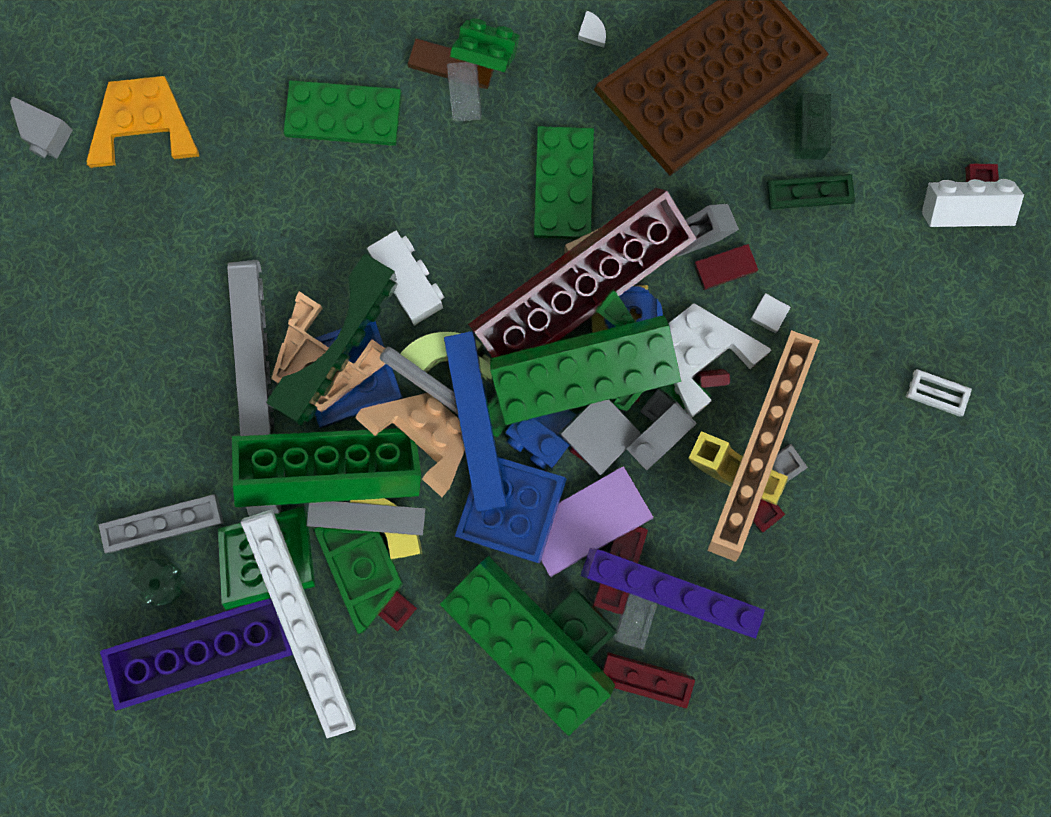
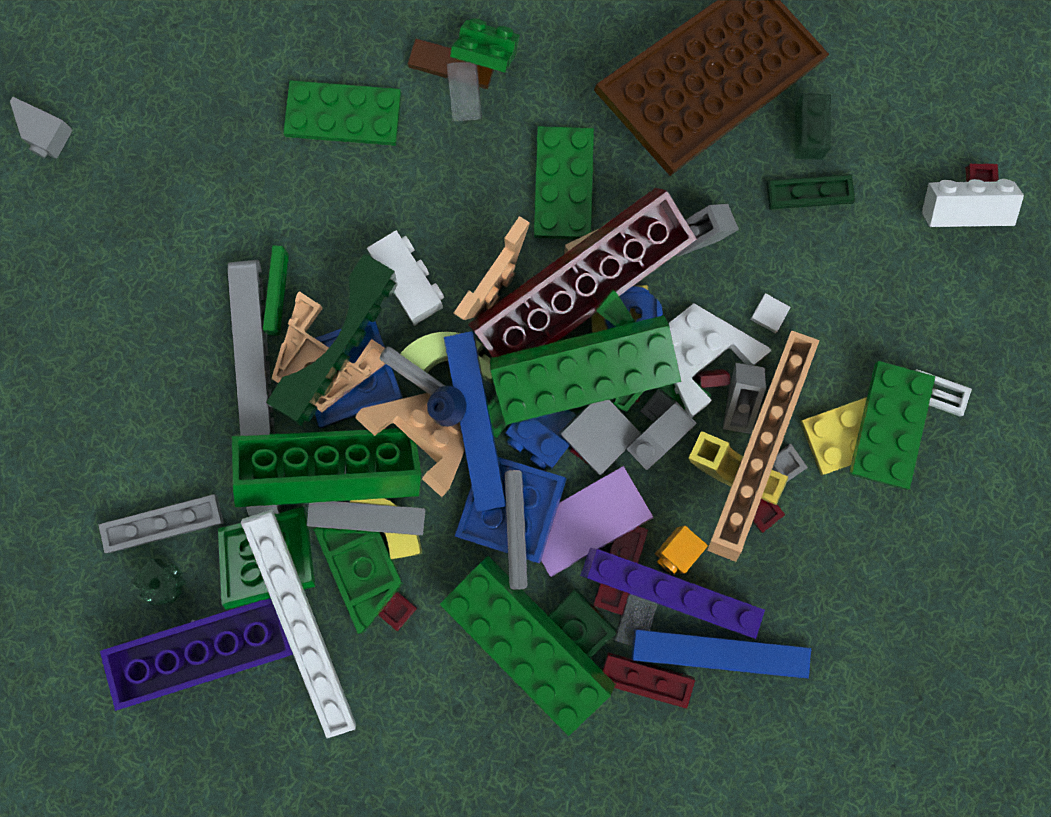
(138, 109): light orange wing -> none
(276, 291): none -> green tile
(447, 406): none -> dark blue cone
(499, 275): none -> light nougat wing
(516, 530): none -> light grey axle
(592, 30): white tile -> none
(680, 550): none -> light orange brick
(721, 653): none -> blue tile
(726, 267): dark red tile -> none
(744, 397): none -> light grey slope
(834, 435): none -> light yellow plate
(892, 425): none -> green plate

